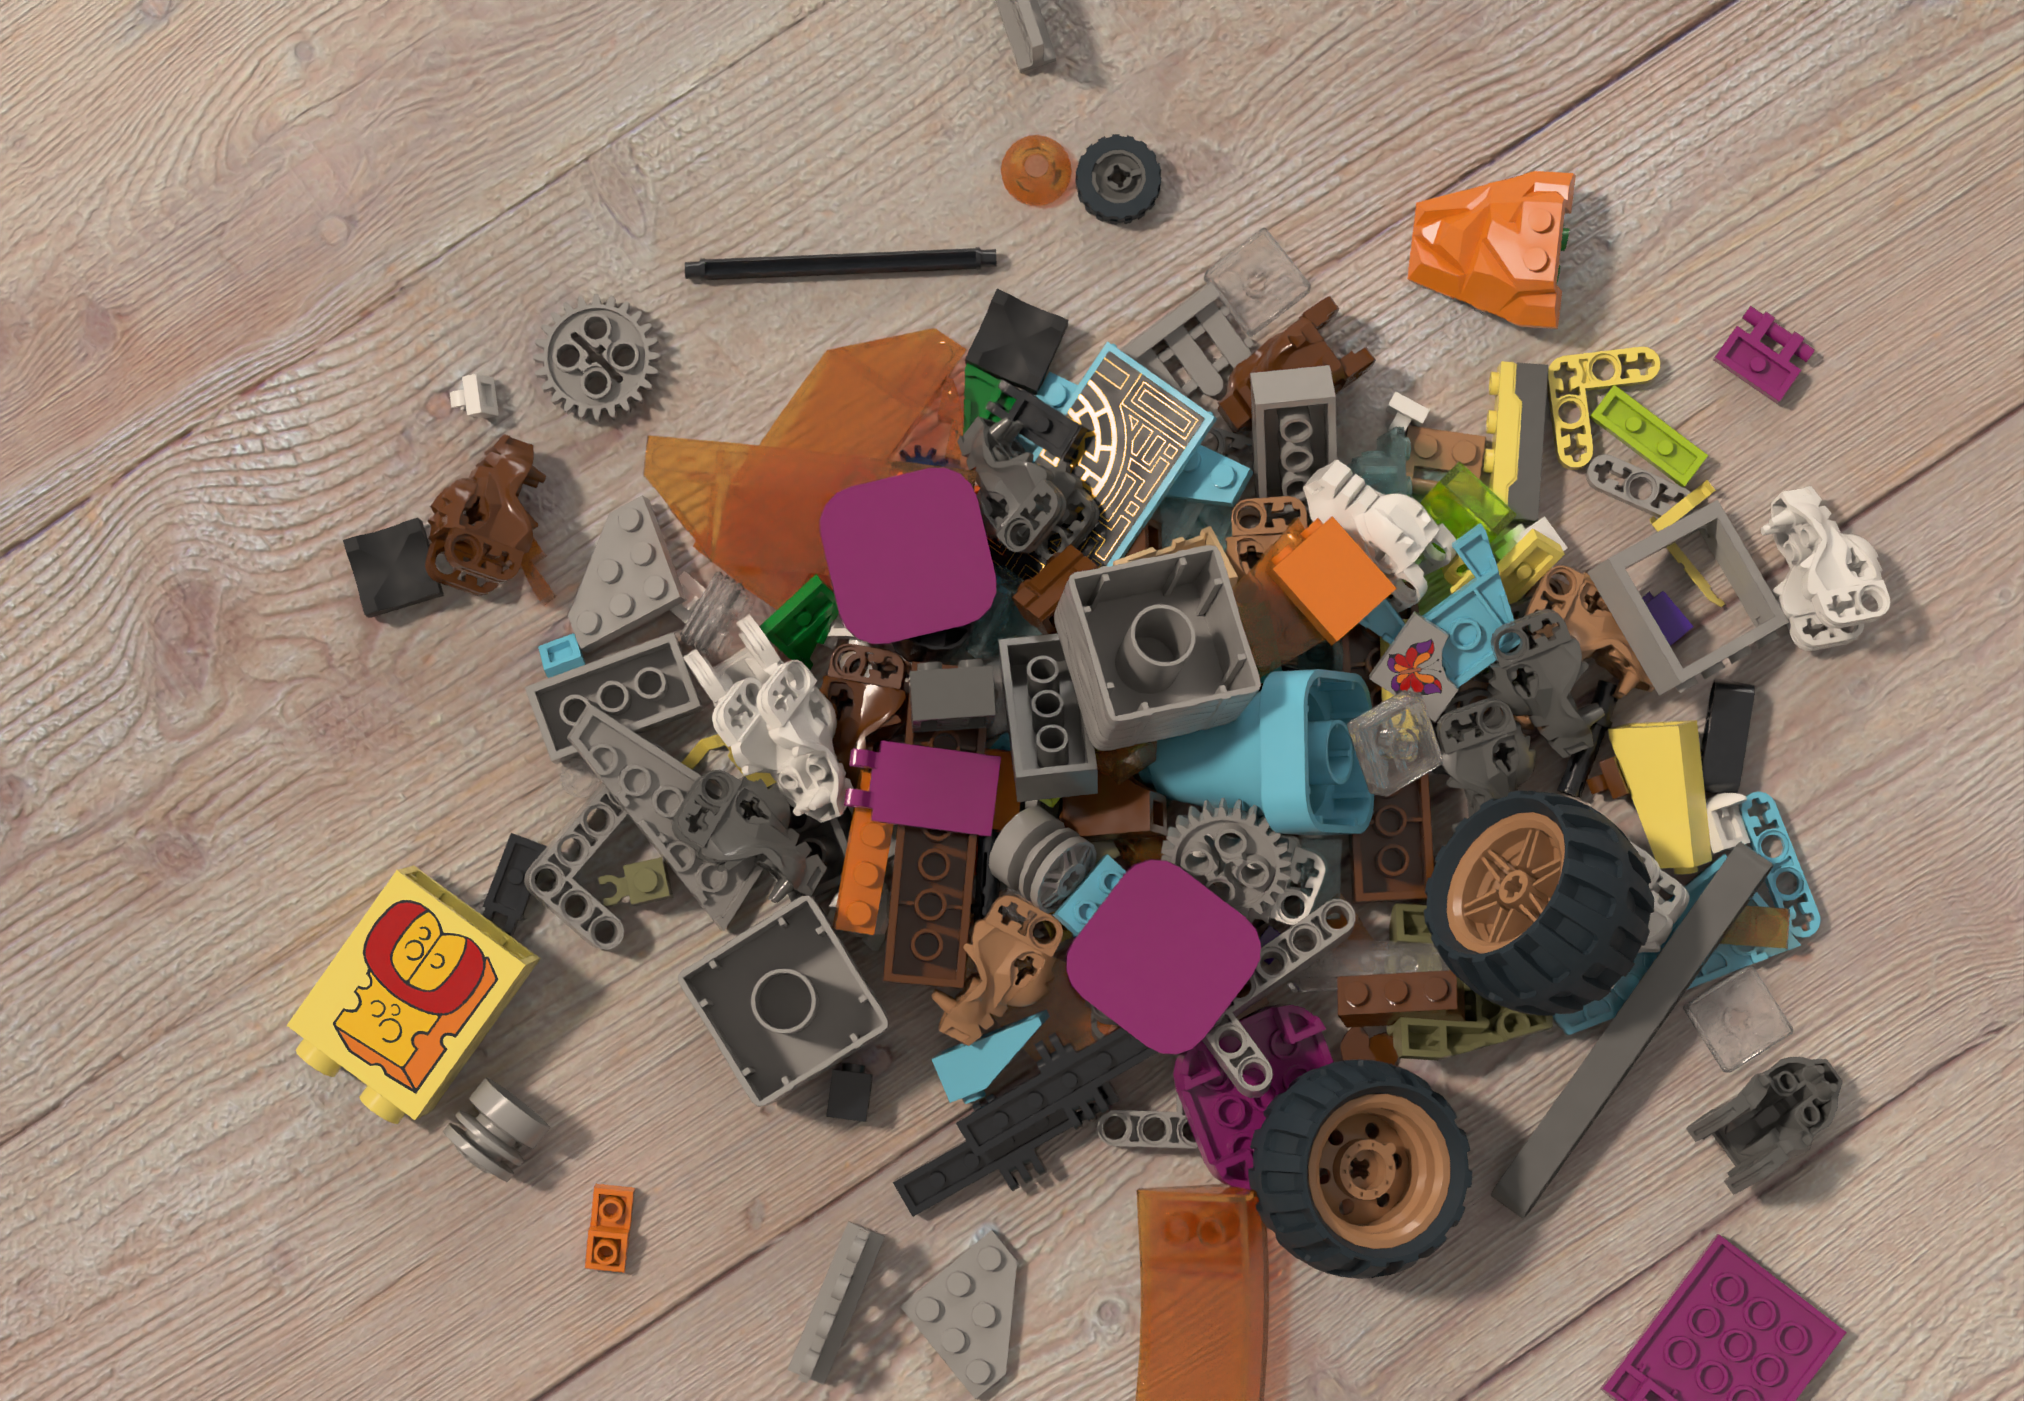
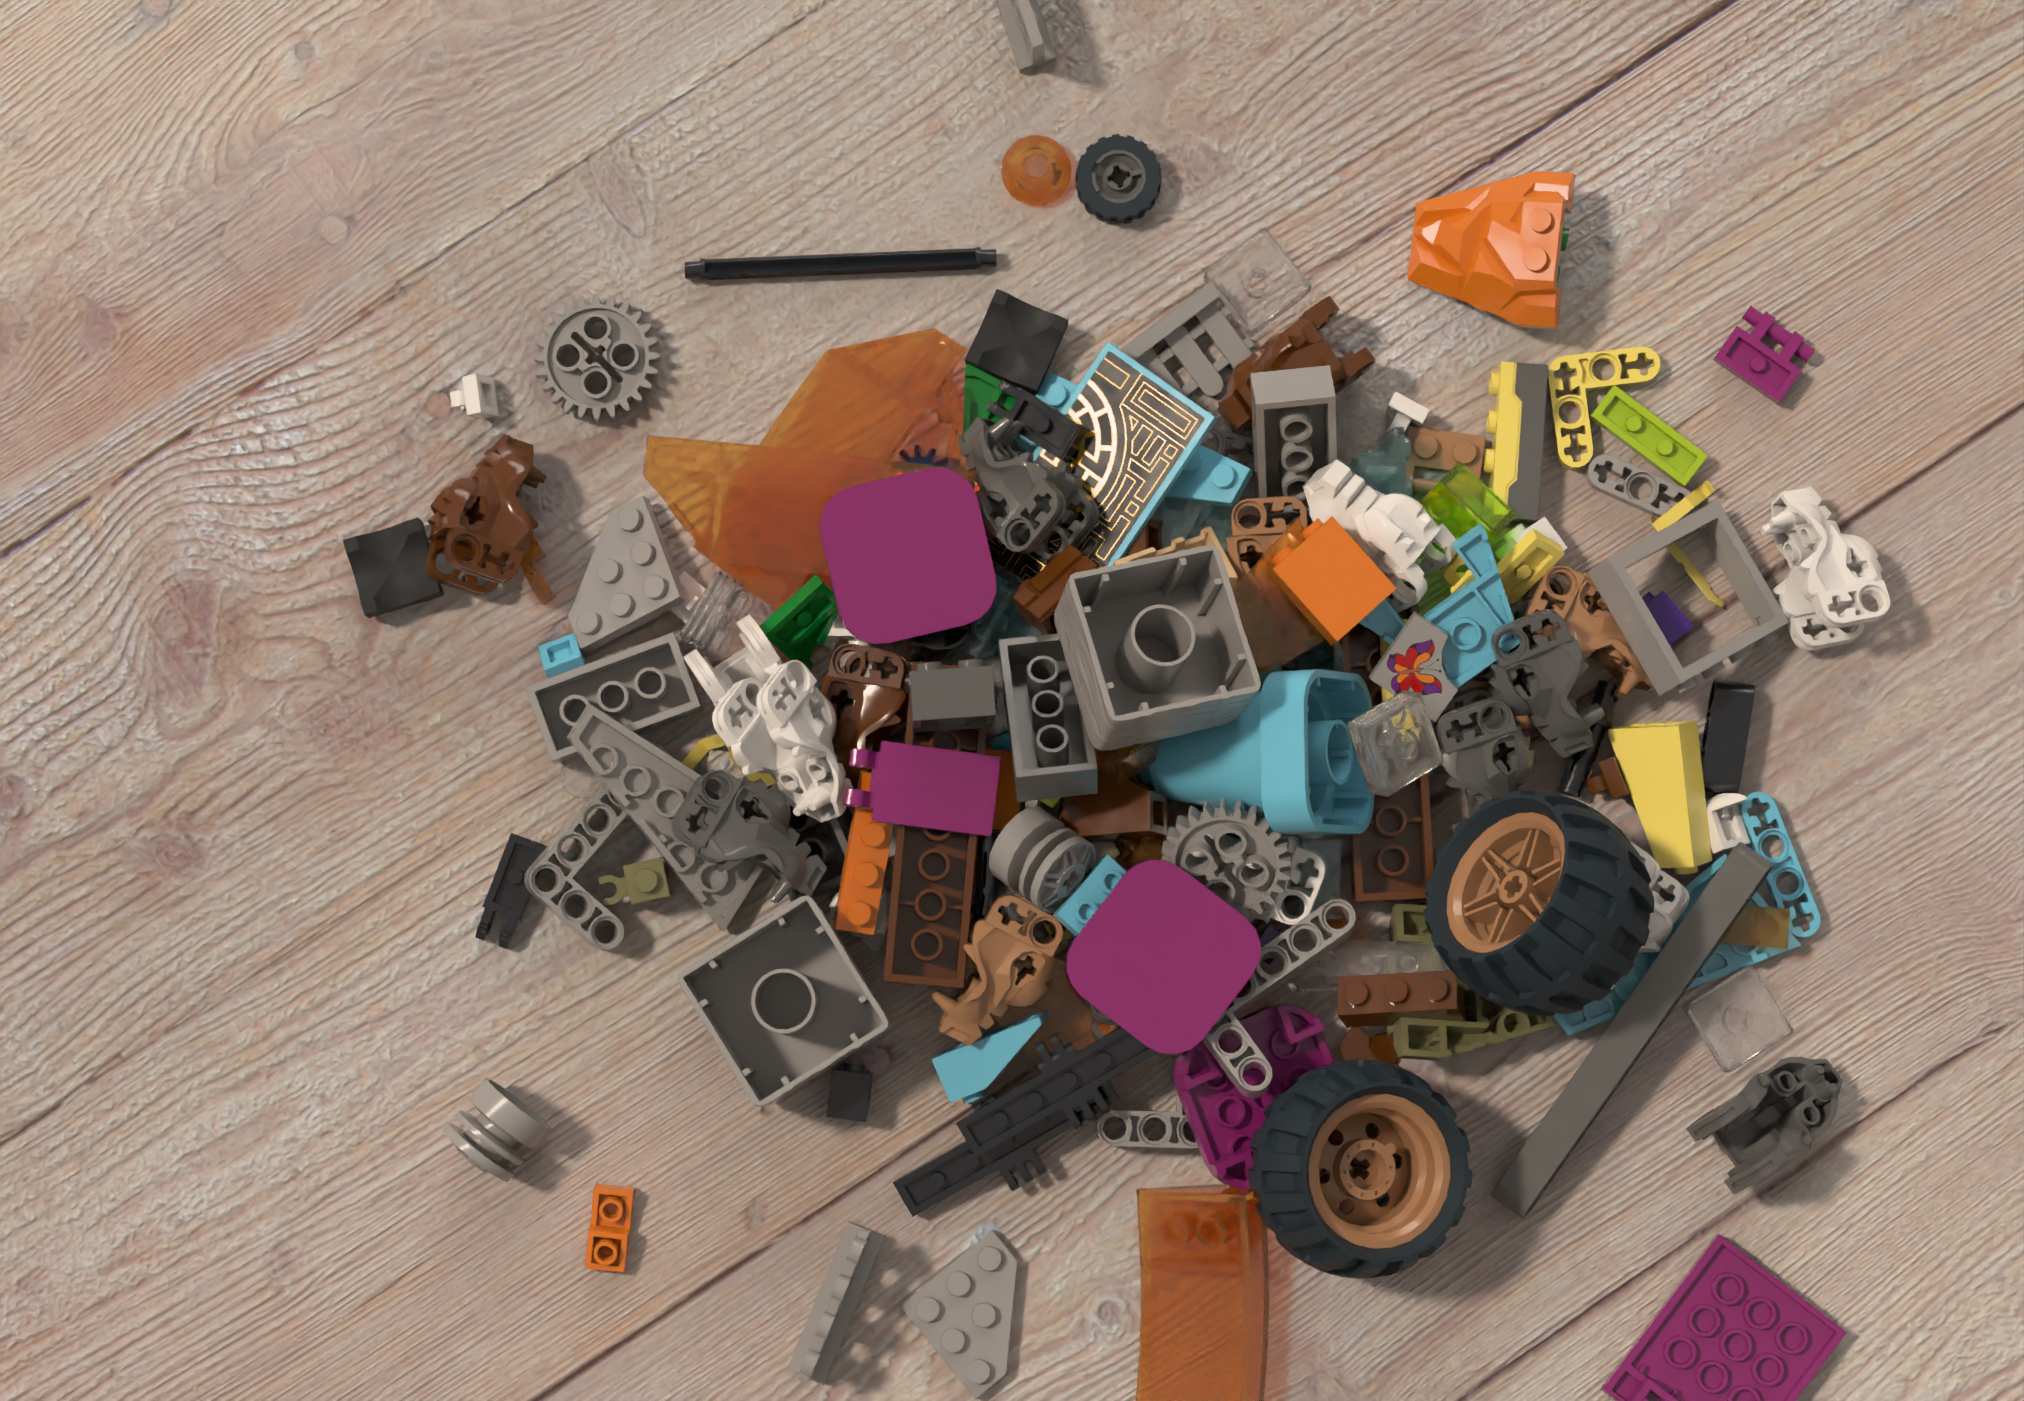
(410, 996): brick -> none

